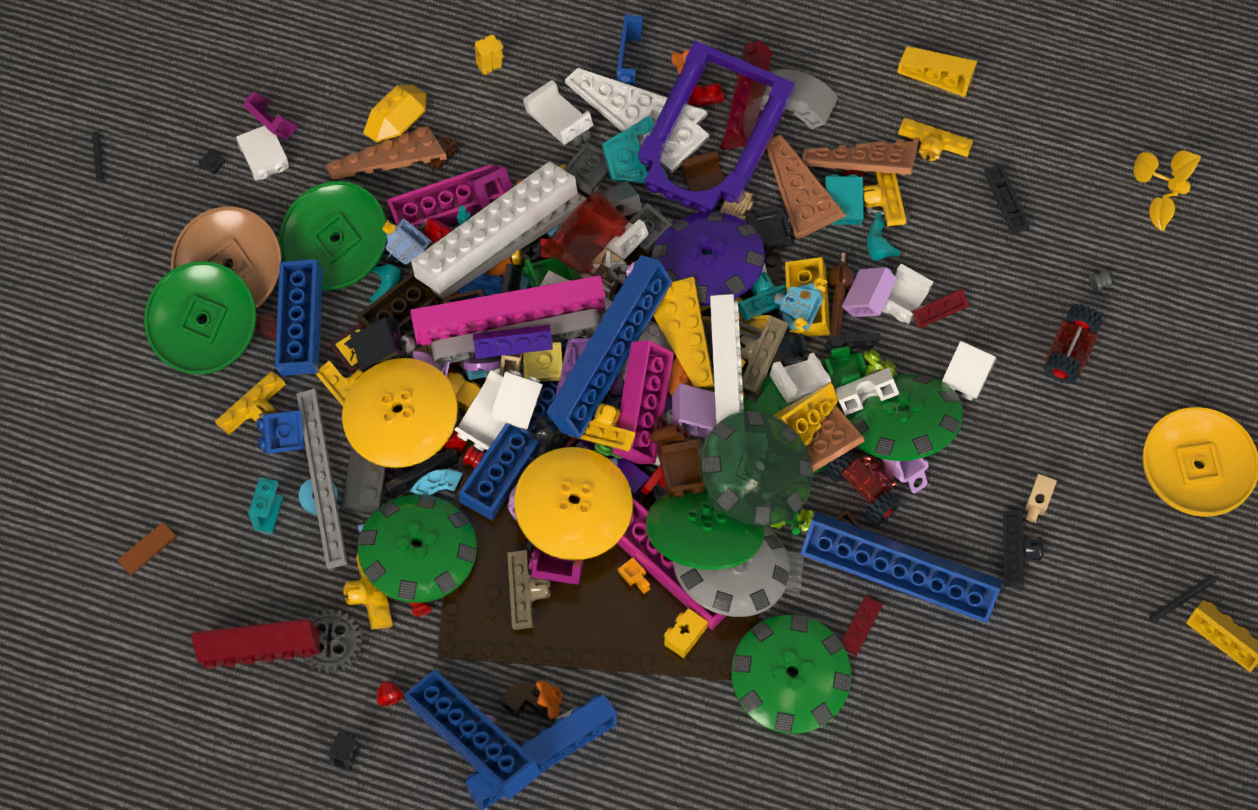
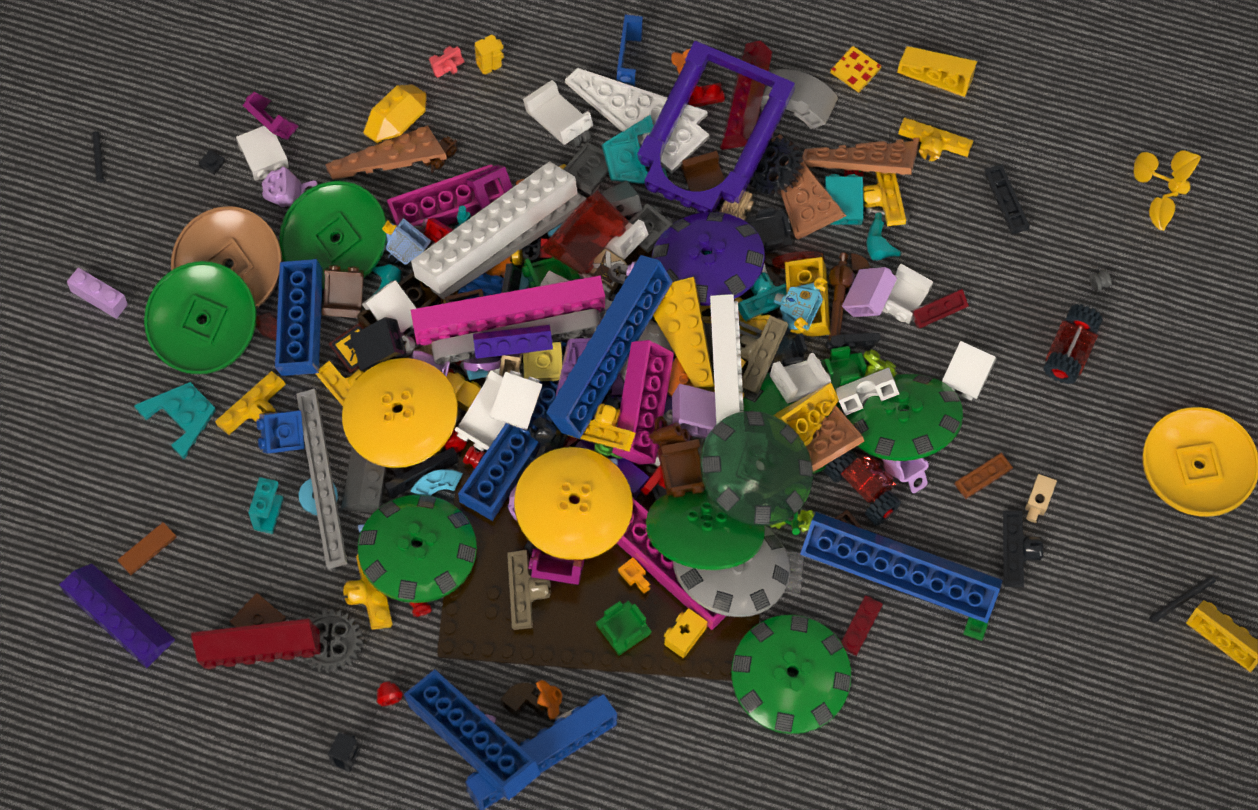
(97, 293): none -> lavender brick
(117, 614): none -> dark purple slope
(186, 408): none -> teal wing
(257, 612): none -> reddish brown plate
(283, 187): none -> lavender piece
(343, 291): none -> reddish brown panel
(393, 304): none -> white panel
(447, 62): none -> coral hips
(623, 626): none -> green panel
(776, 166): none -> black gear
(795, 256): none -> clear red tile
(855, 69): none -> yellow tile
(858, 262): none -> reddish brown tile
(975, 628): none -> green plate
(983, 475): none -> dark orange tile

